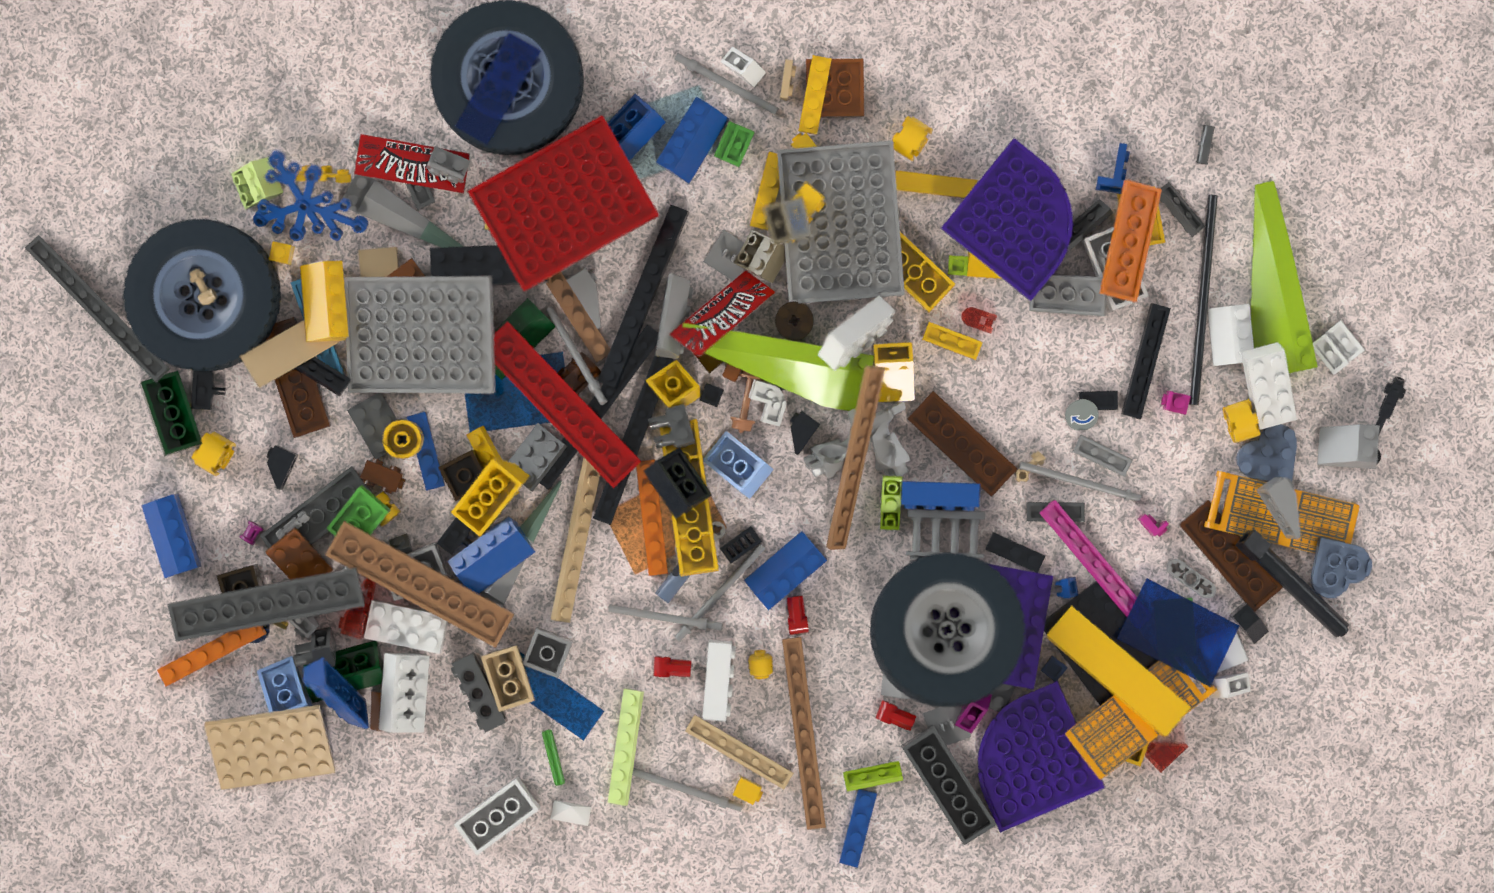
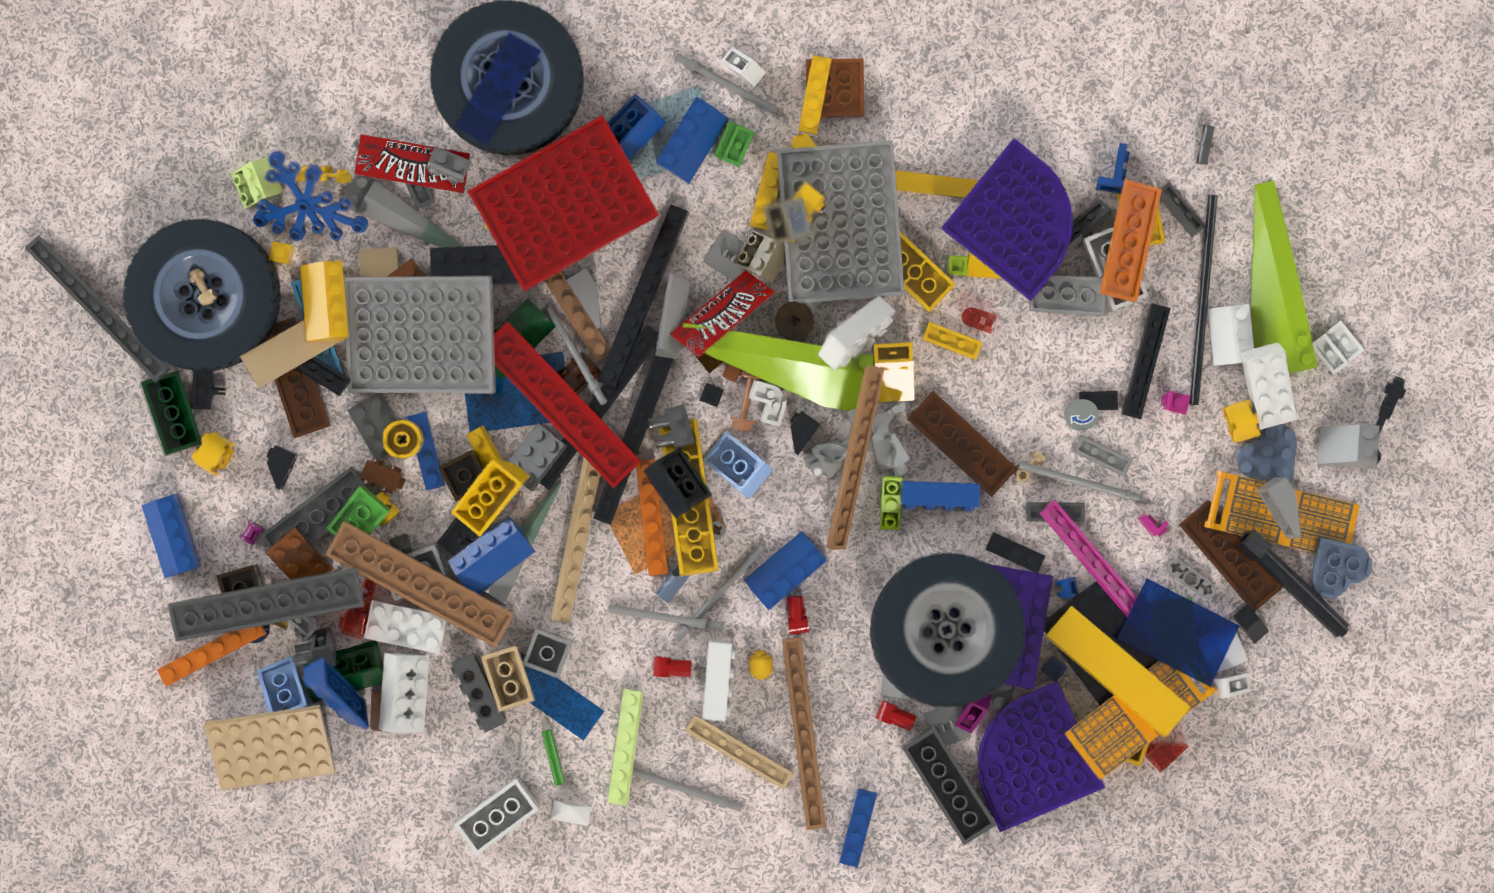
(297, 522): light grey axle -> none
(674, 385): yellow slope -> none
(731, 559): black slope -> none
(748, 790): yellow brick -> none
(787, 88): tan plate -> none
(872, 776): lime plate -> none
(911, 138): yellow brick -> none
(936, 517): light grey fence -> none

